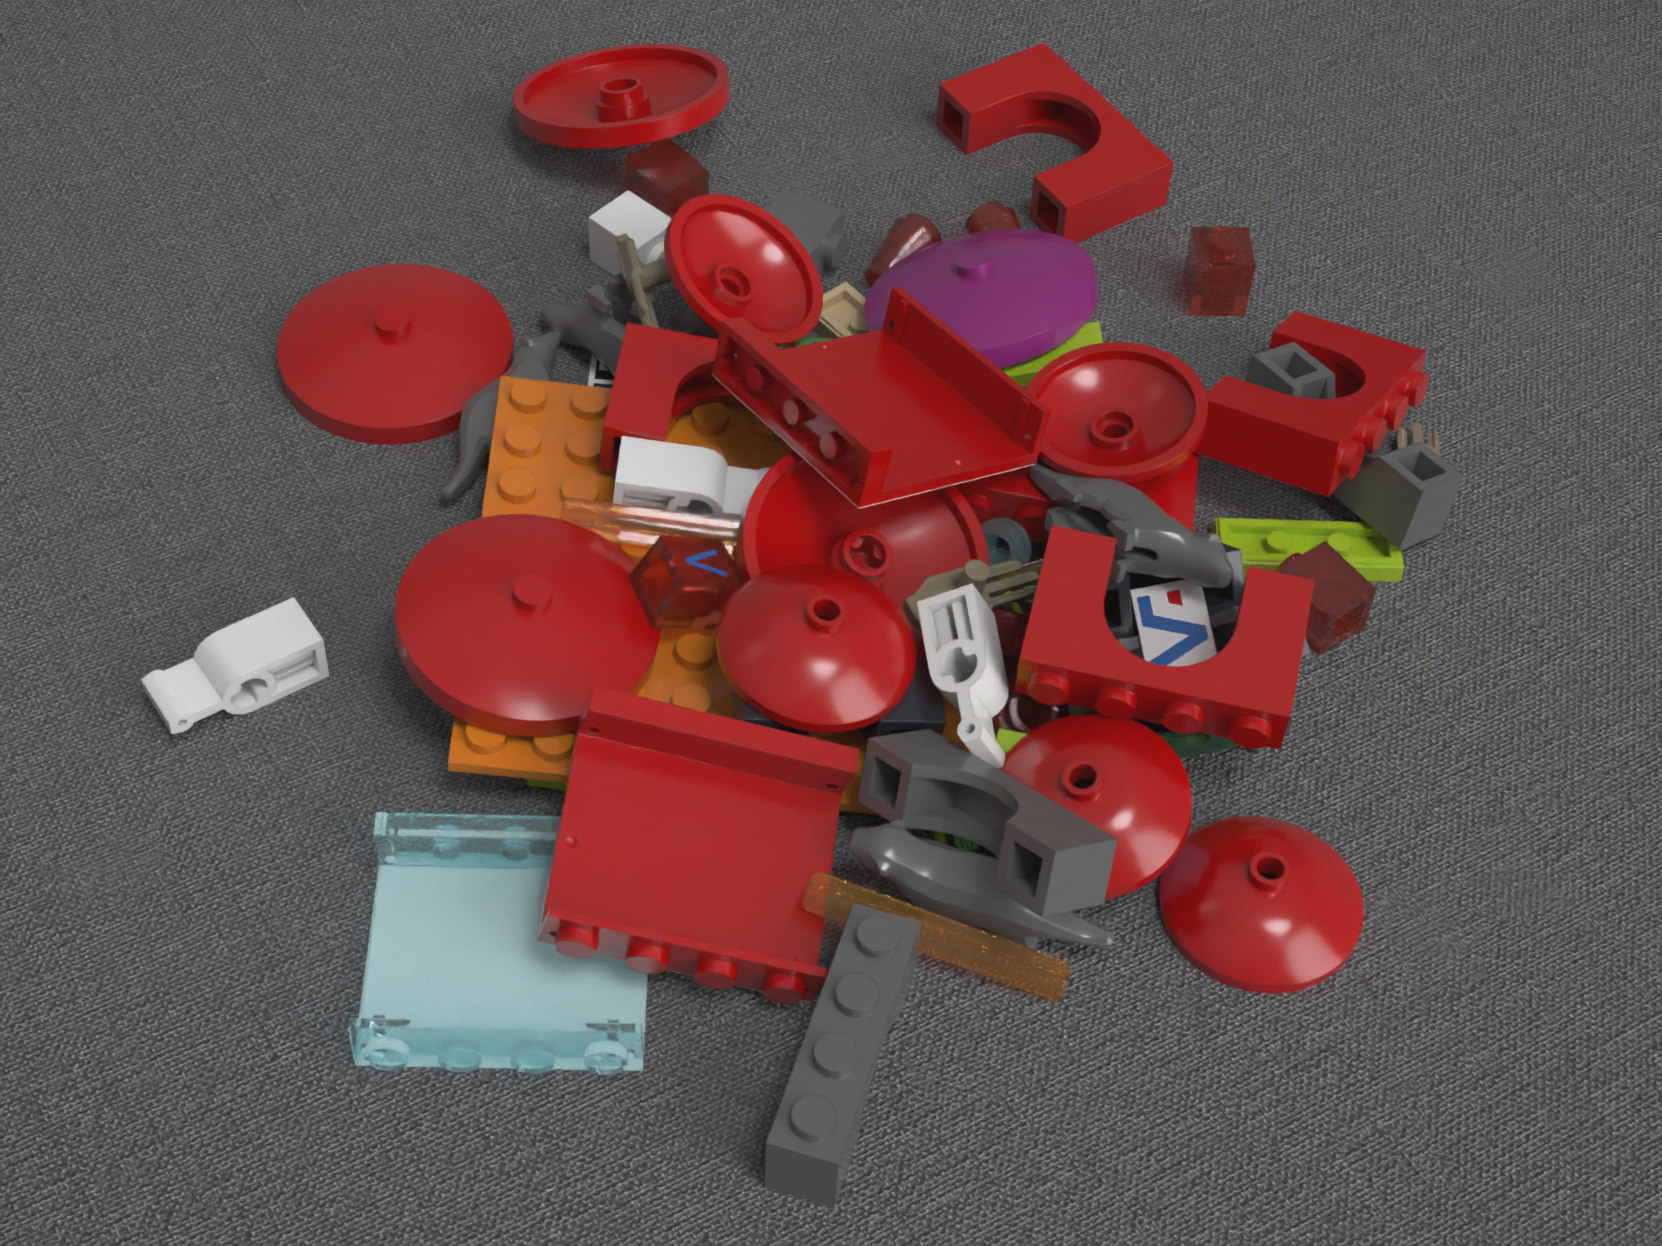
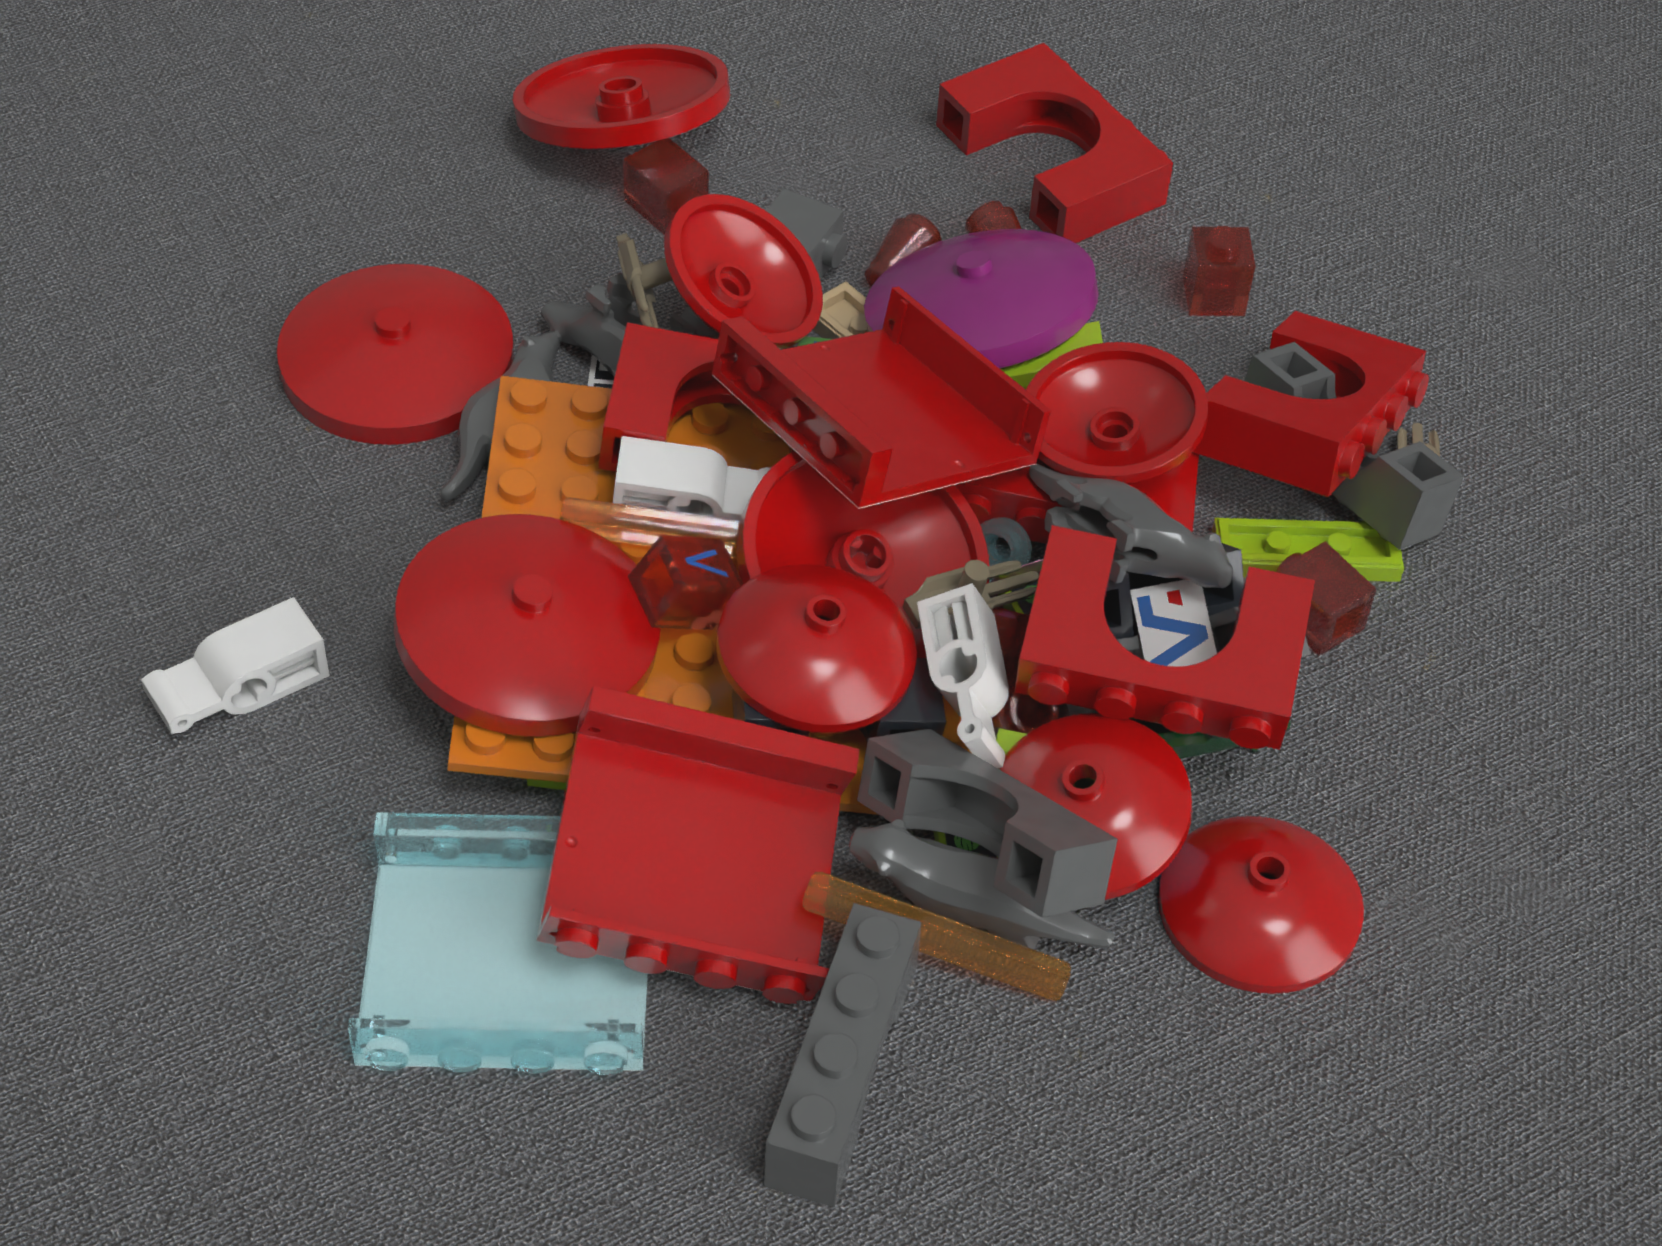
(630, 216): white brick -> none

